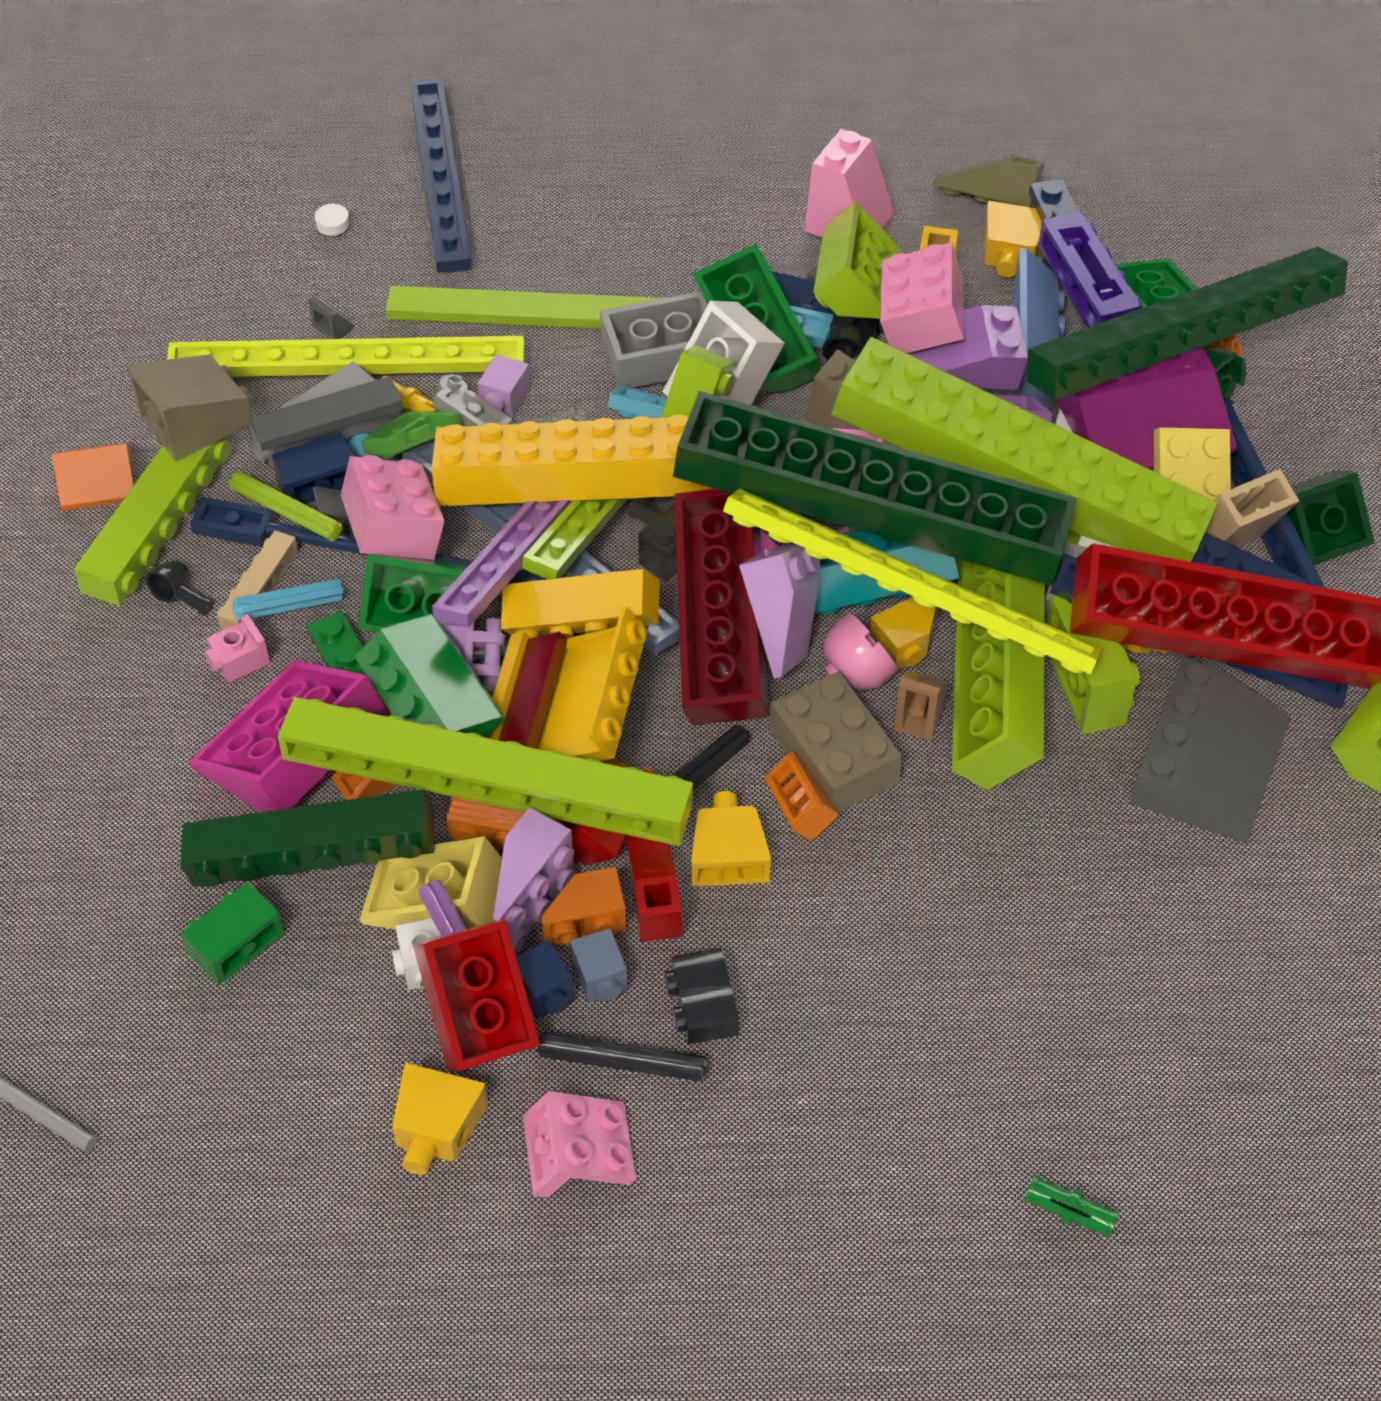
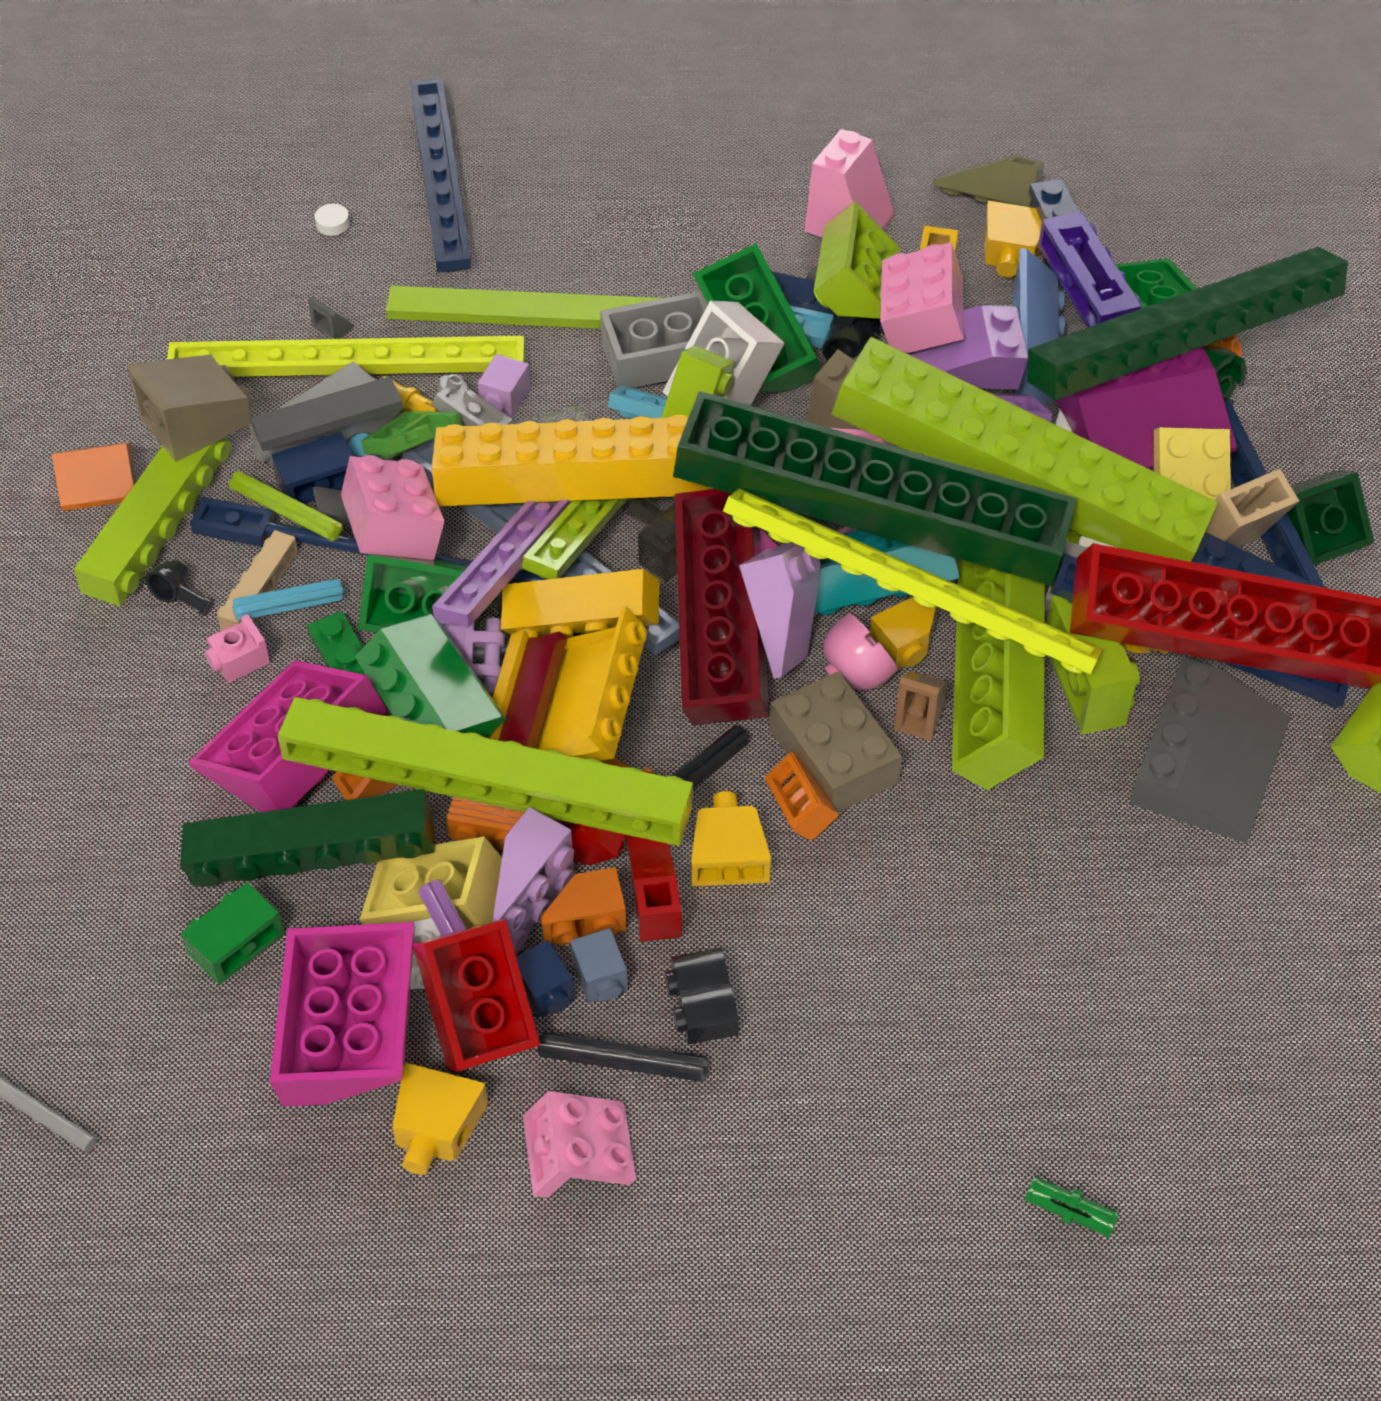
(342, 1011): none -> dark pink slope

